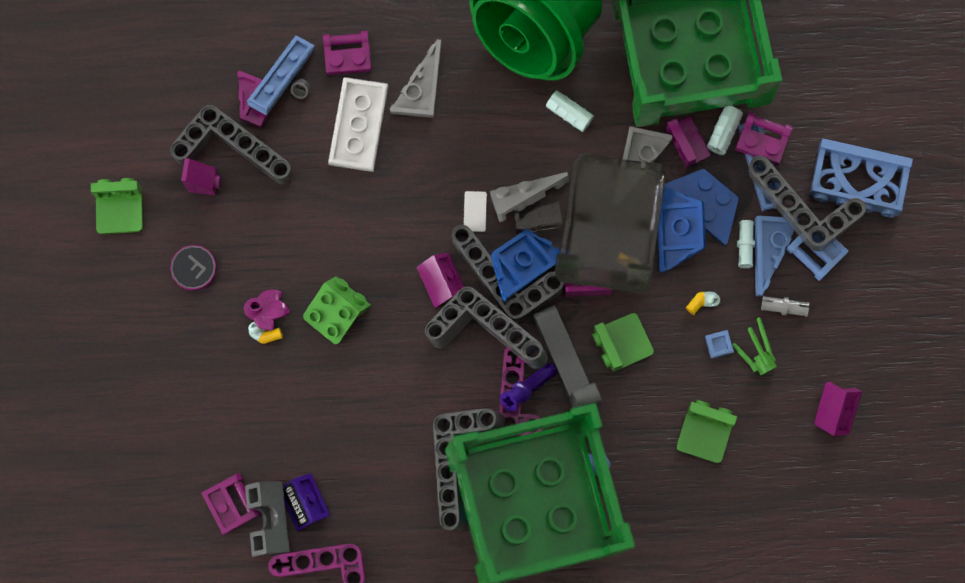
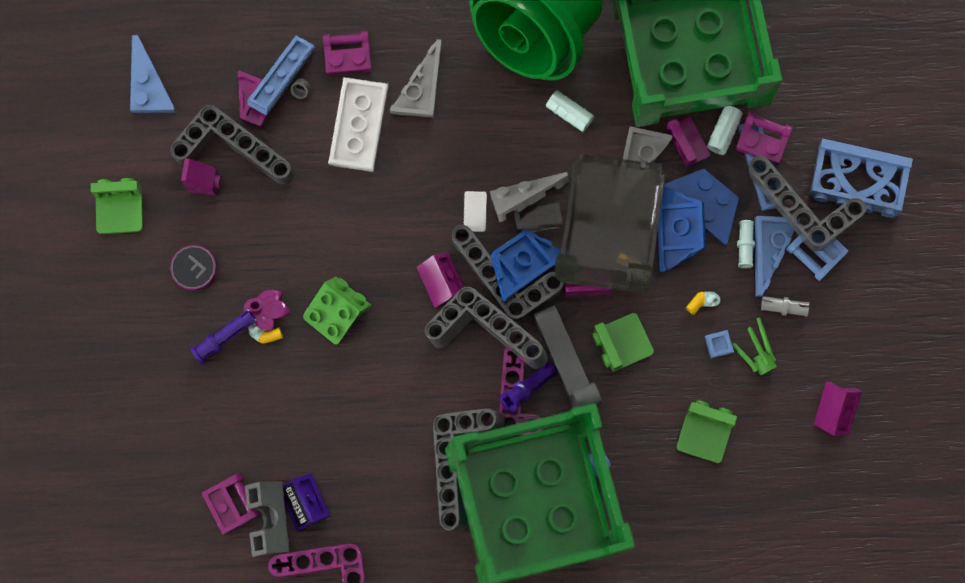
(146, 87): none -> medium blue wing
(215, 342): none -> dark purple pin

